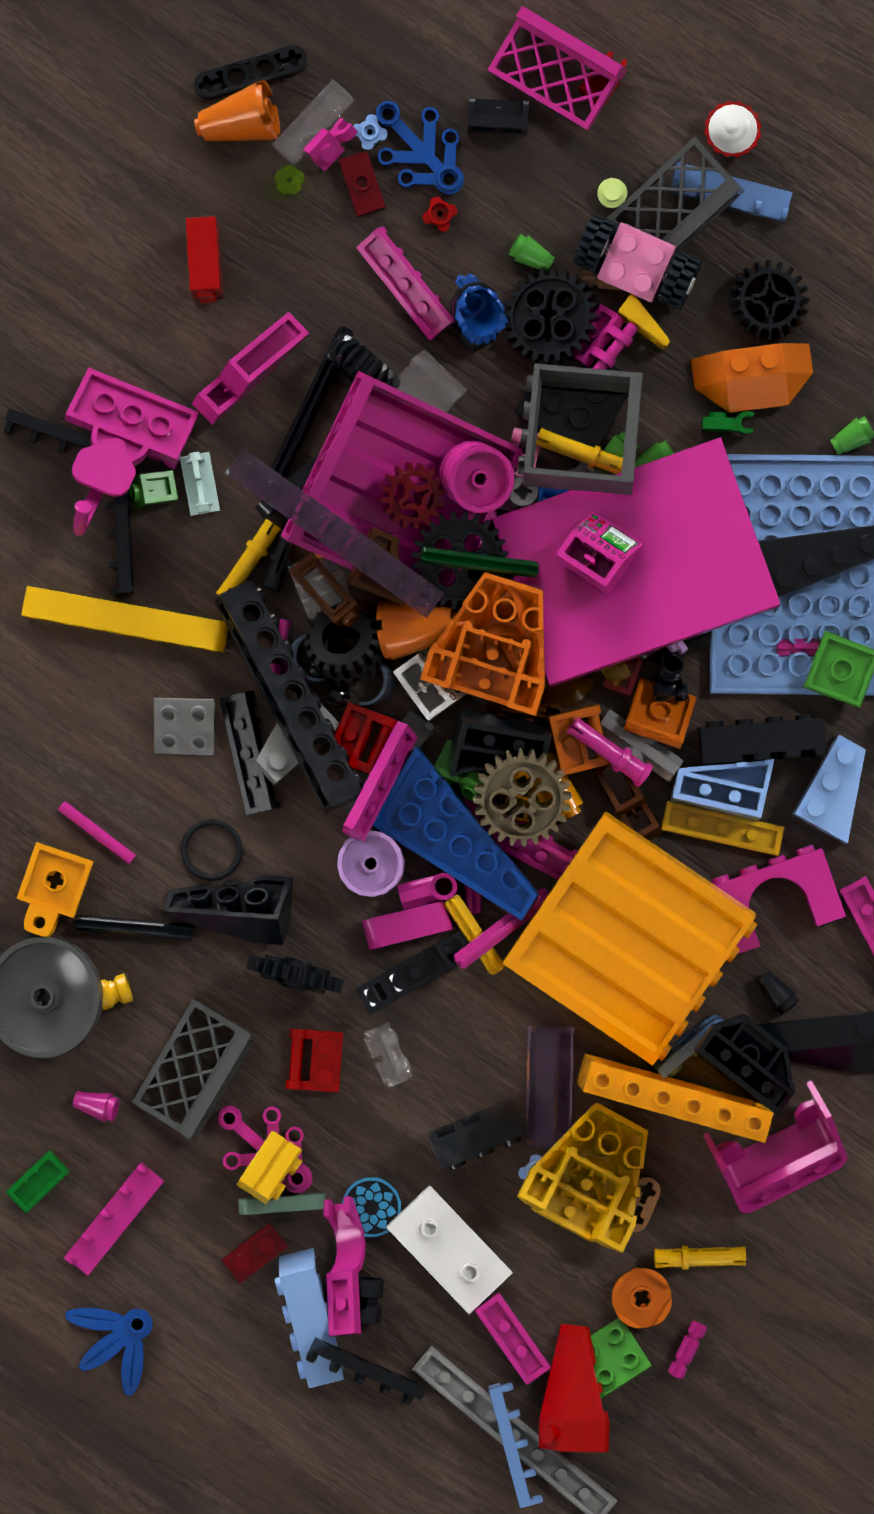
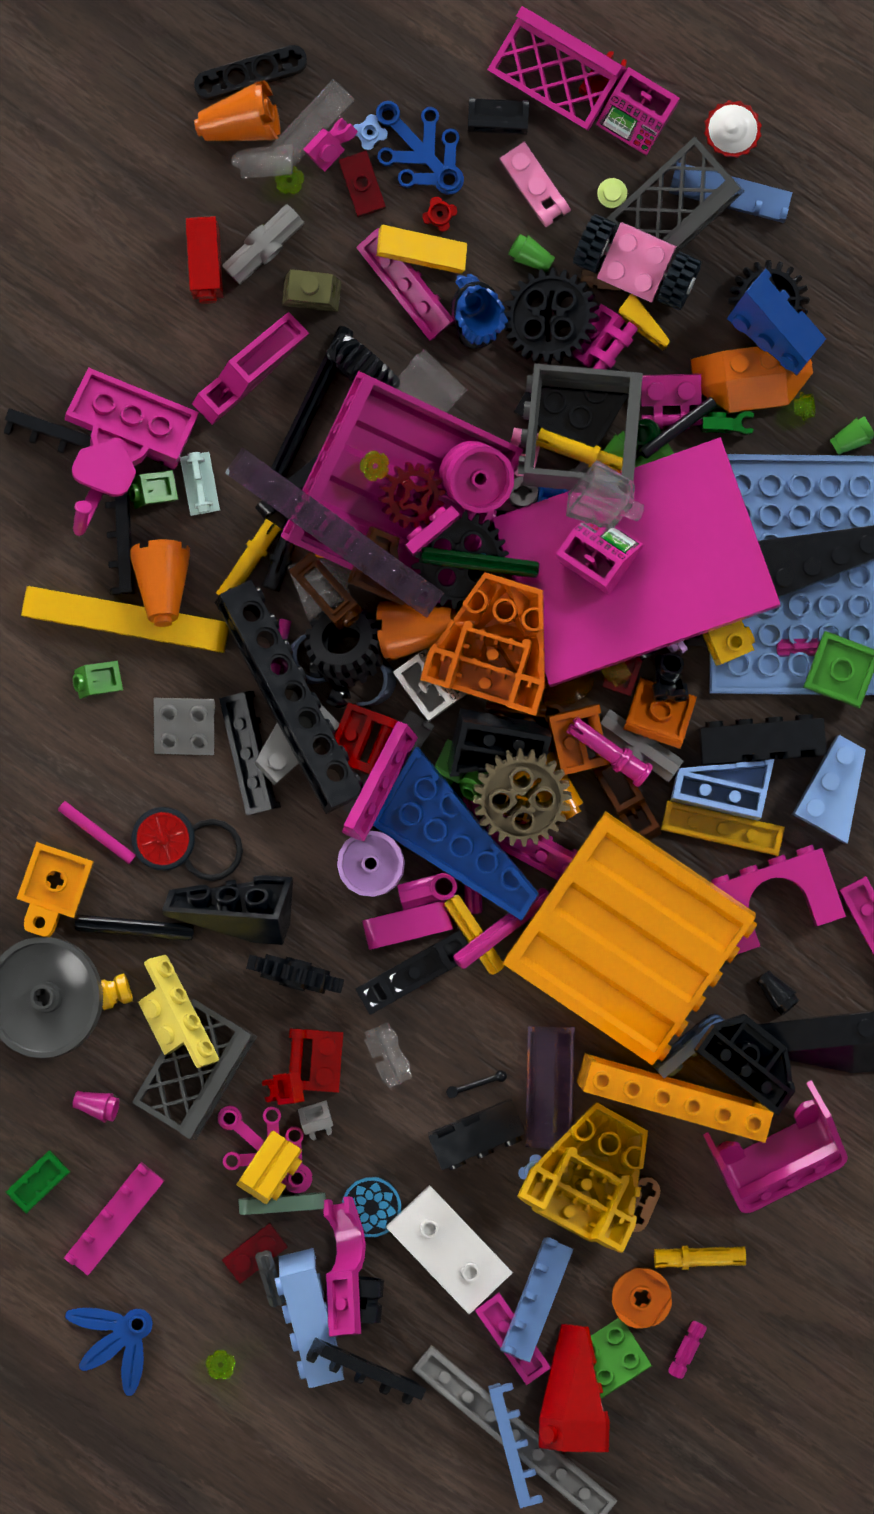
(97, 679): none -> bright green bracket
(161, 578): none -> orange cone
(163, 838): none -> red wheel
(173, 1015): none -> light yellow bracket
(212, 1364): none -> clear neon green plate
(263, 244): none -> light grey piece
(265, 161): none -> clear hinge
(268, 1275): none -> dark grey axle
(285, 1088): none -> red plate
(311, 290): none -> olive torso
(316, 1118): none -> light grey tile
(367, 462): none -> clear neon green plate
(421, 249): none -> yellow tile
(440, 522): none -> dark pink plate
(453, 1091): none -> black hinge
(534, 183): none -> bright pink plate
(536, 1299): none -> medium blue hinge
(603, 497): none -> clear torso
(637, 111): none -> dark pink slope
(647, 432): none -> dark green plate
(670, 391): none -> dark pink plate
(678, 427): none -> black piece
(729, 642): none -> yellow brick
(776, 325): none -> blue wedge
(805, 406): none -> clear neon green plate

